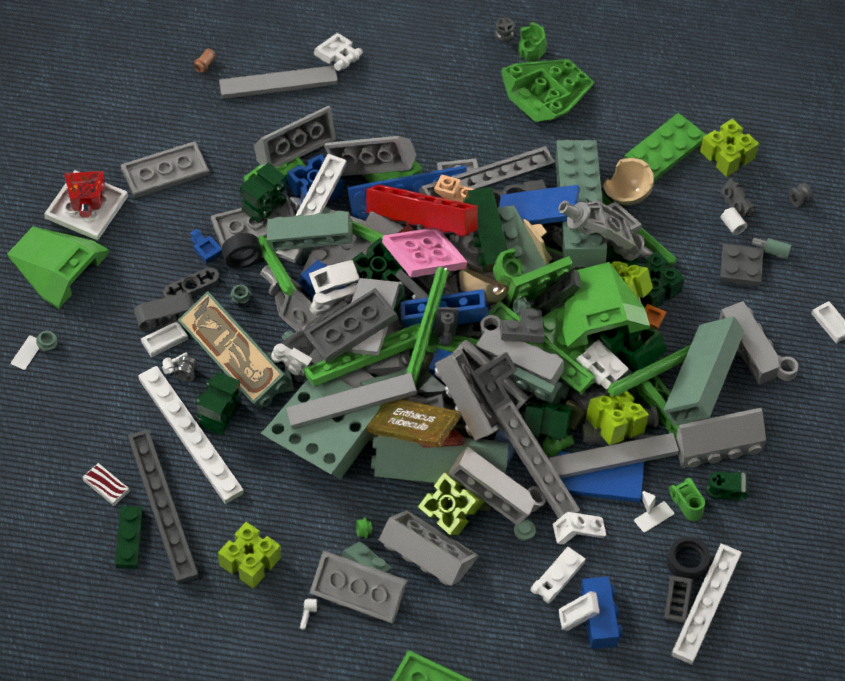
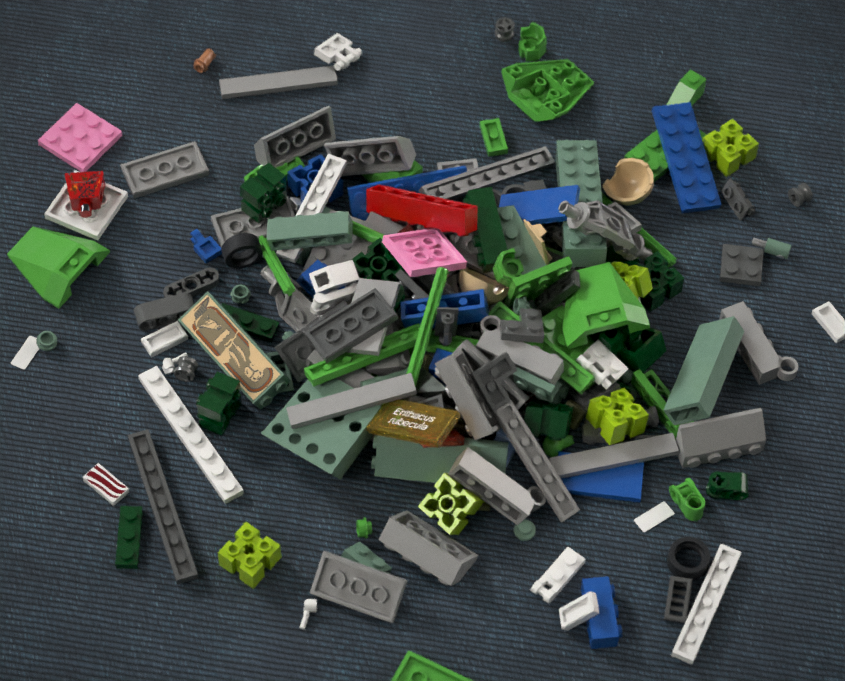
(80, 138): none -> bright pink plate
(254, 324): none -> dark green plate
(293, 359): white plate -> none
(451, 188): light nougat slope -> none
(493, 137): none -> bright green plate
(576, 523): white bracket -> none
(648, 372): bright green axle -> none
(648, 500): white piece -> none
(655, 316): orange plate -> none
(686, 157): none -> blue plate
(688, 89): none -> bright green slope
(733, 221): white piece -> none

